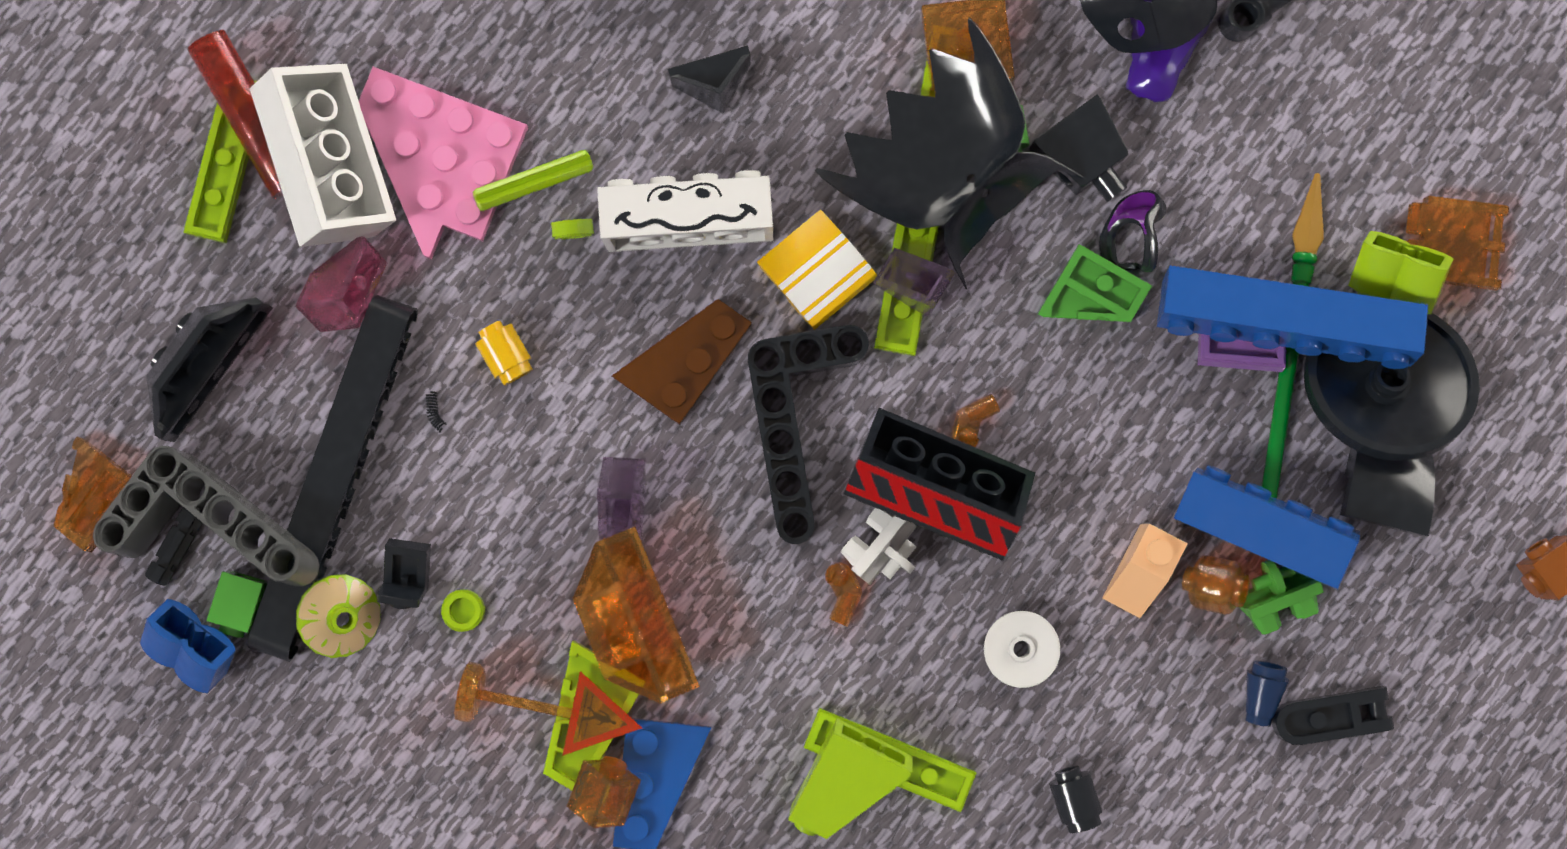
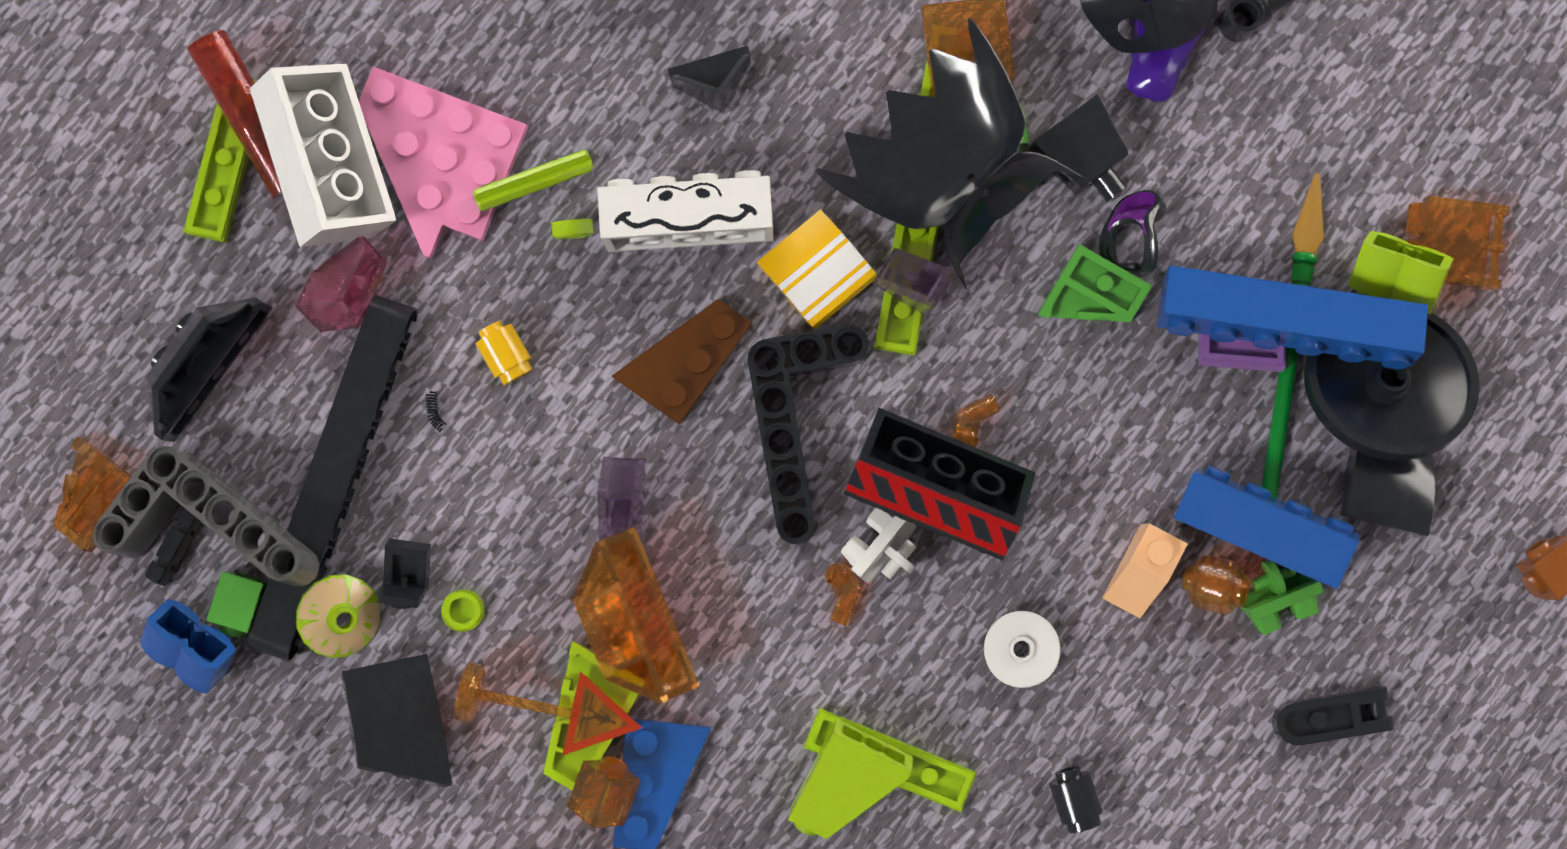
(397, 720): none -> black slope
(1264, 691): dark blue cone -> none

